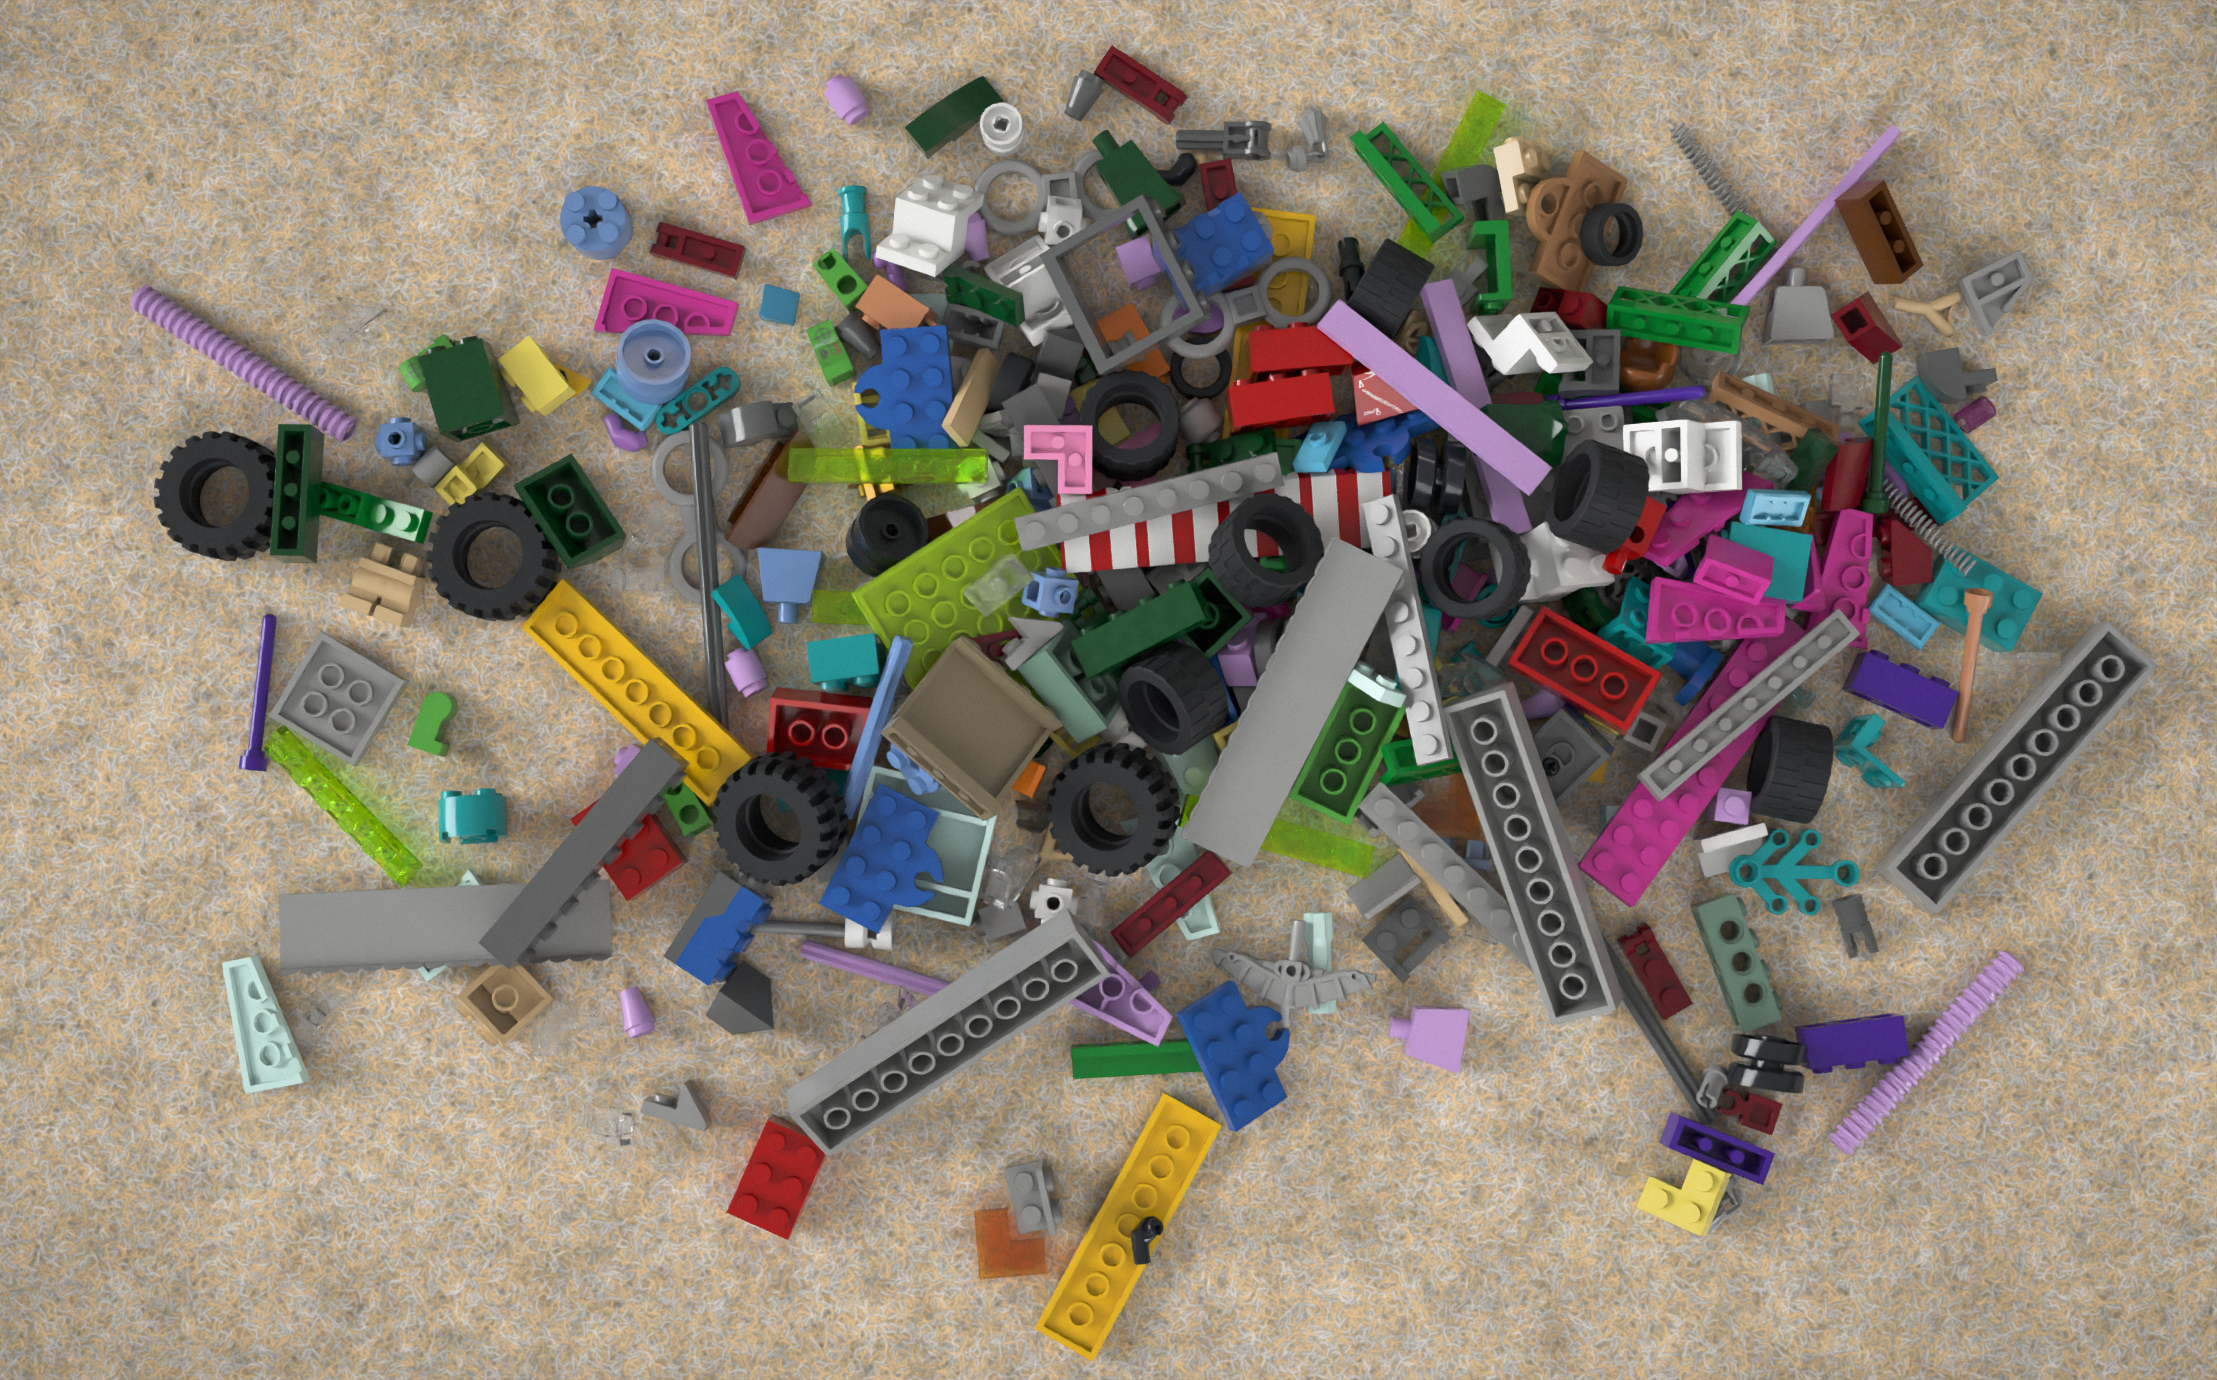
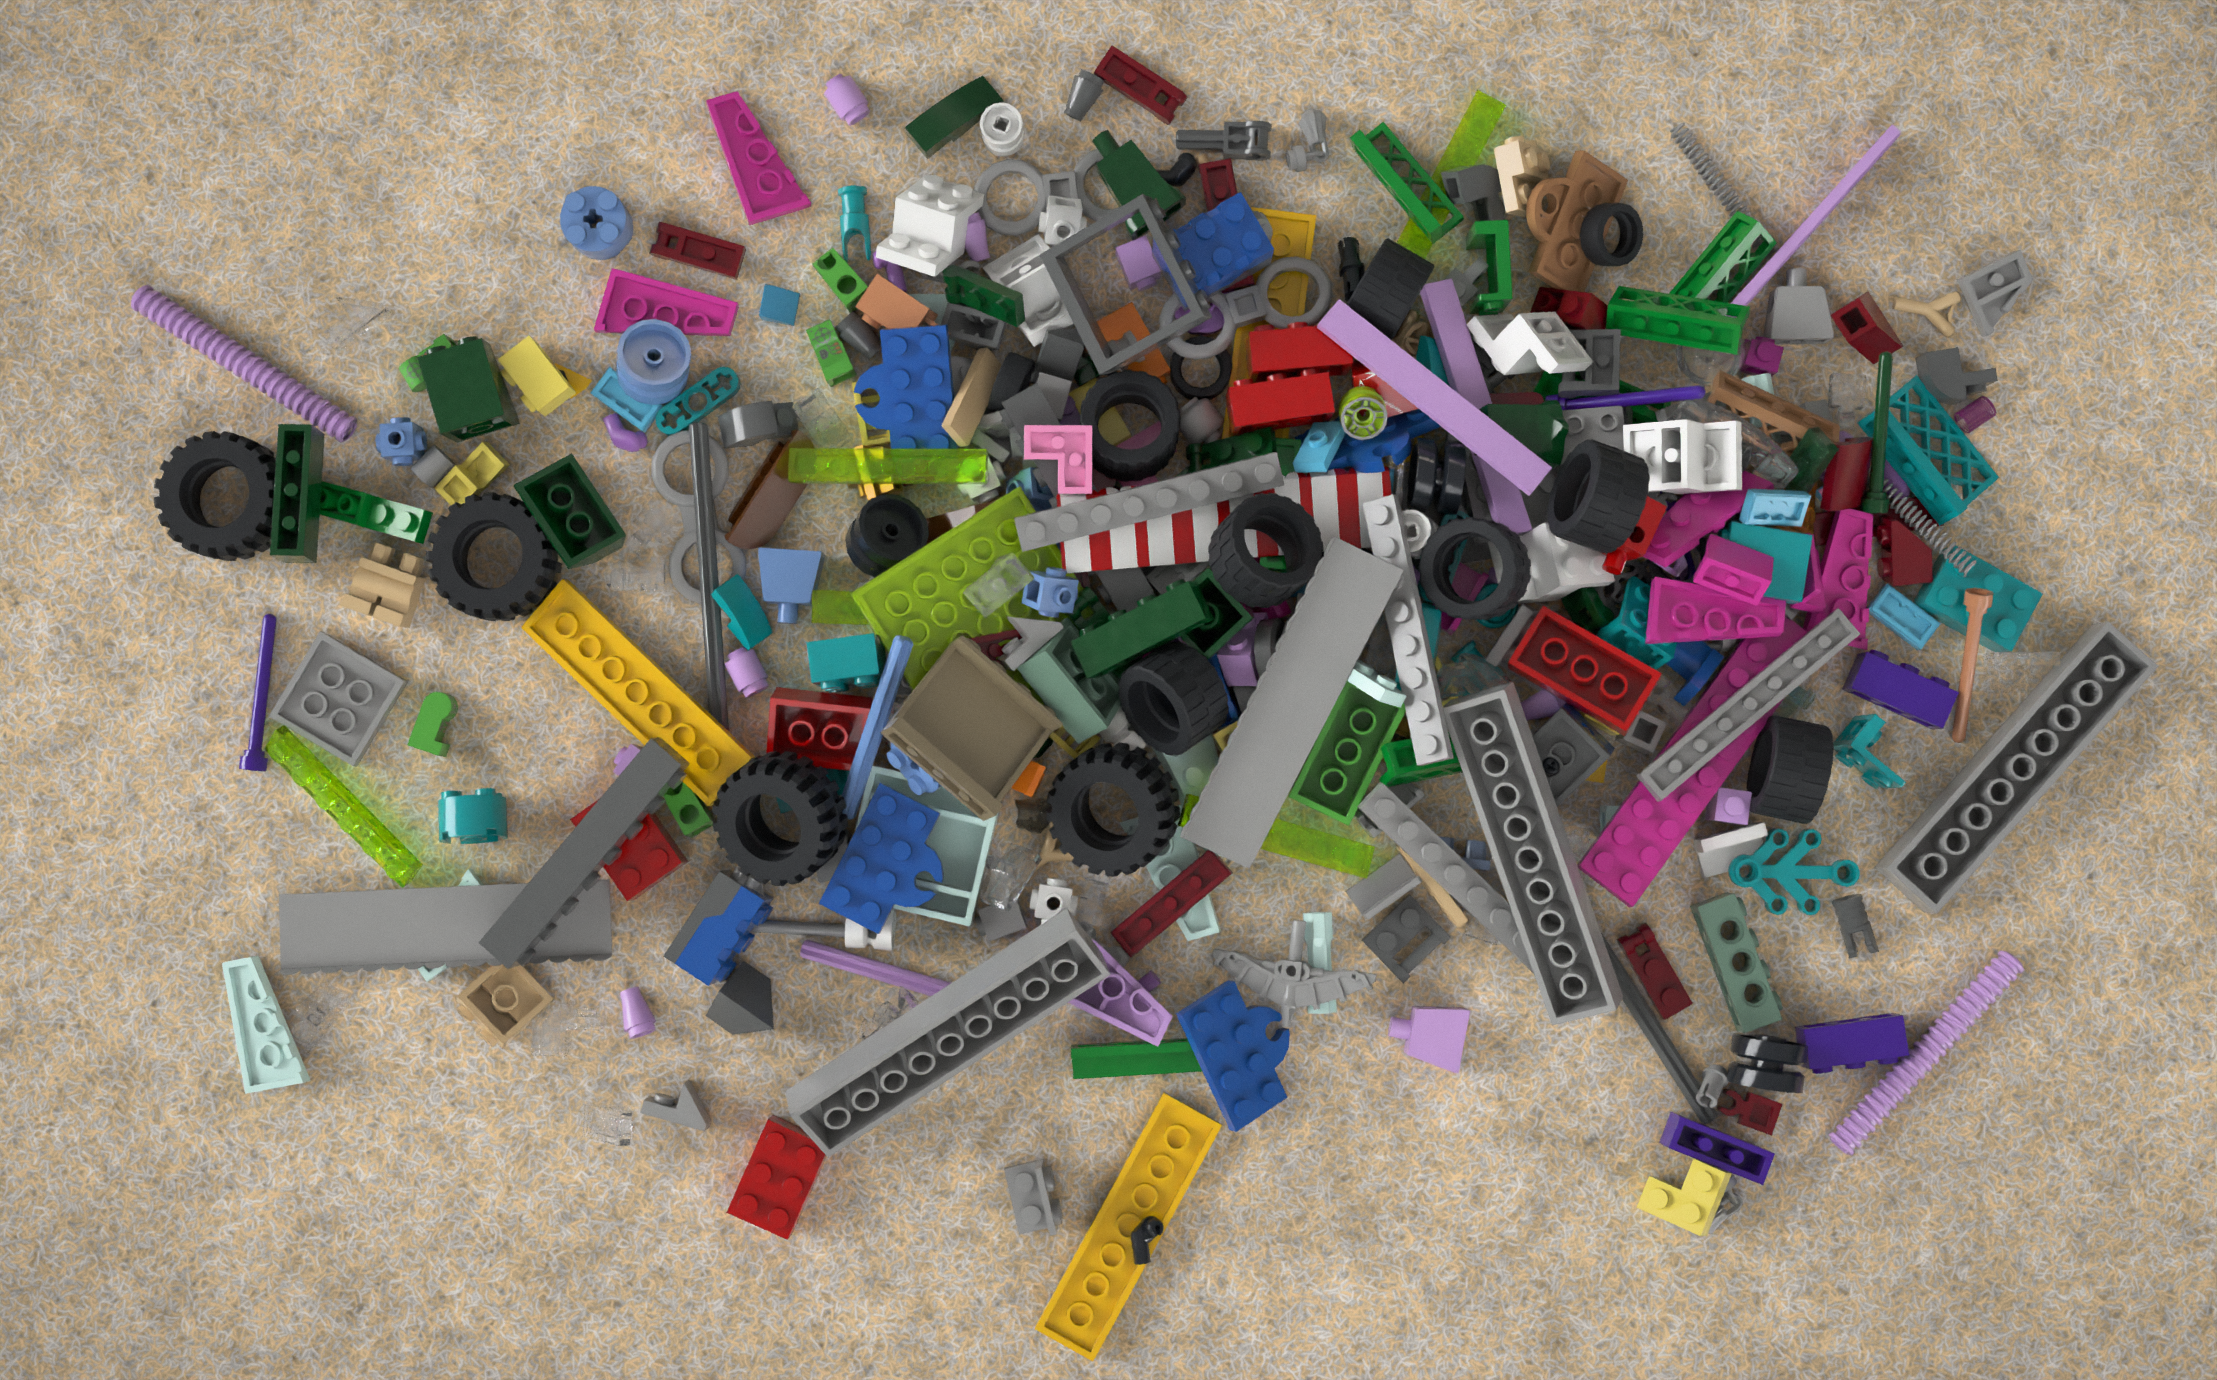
(998, 1254): clear orange plate -> none
(1362, 426): none -> lime wheel
(1455, 818): clear orange plate -> none
(1647, 365): dark orange piece -> none
(1761, 356): none -> magenta brick
(1879, 232): reddish brown brick -> none

